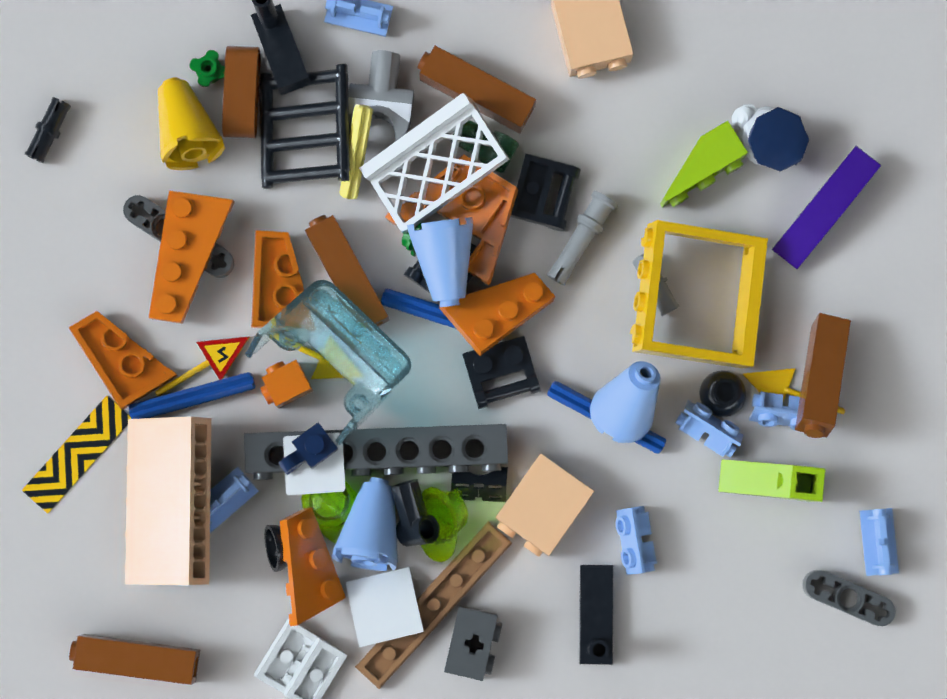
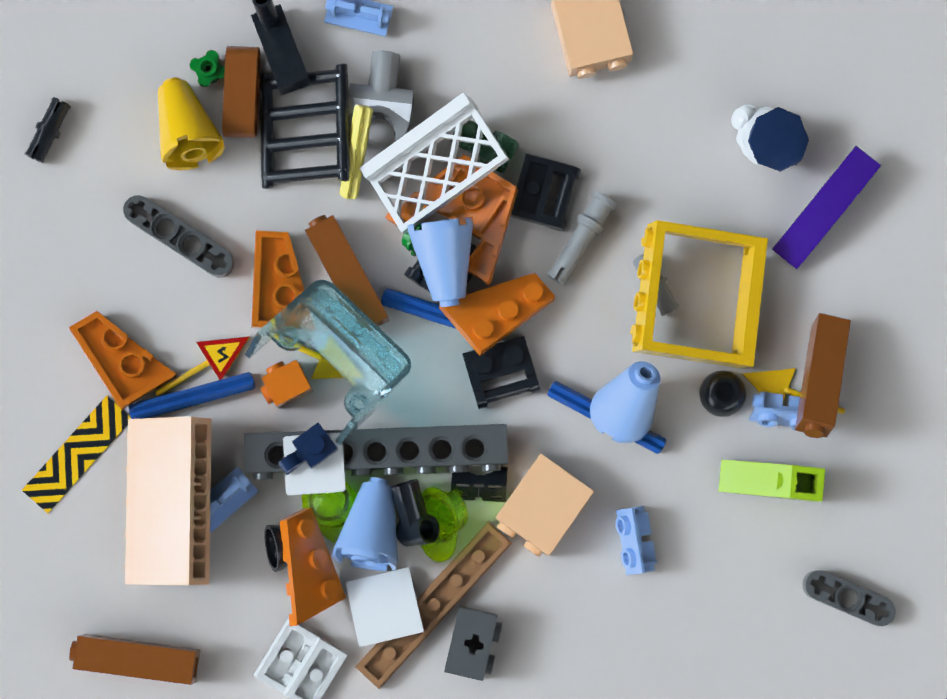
(185, 250): orange wing -> none
(490, 94): dark orange brick -> none
(596, 614): black piece -> none
(713, 153): lime slope -> none
(721, 434): light blue hinge -> none
(879, 542): light blue hinge -> none

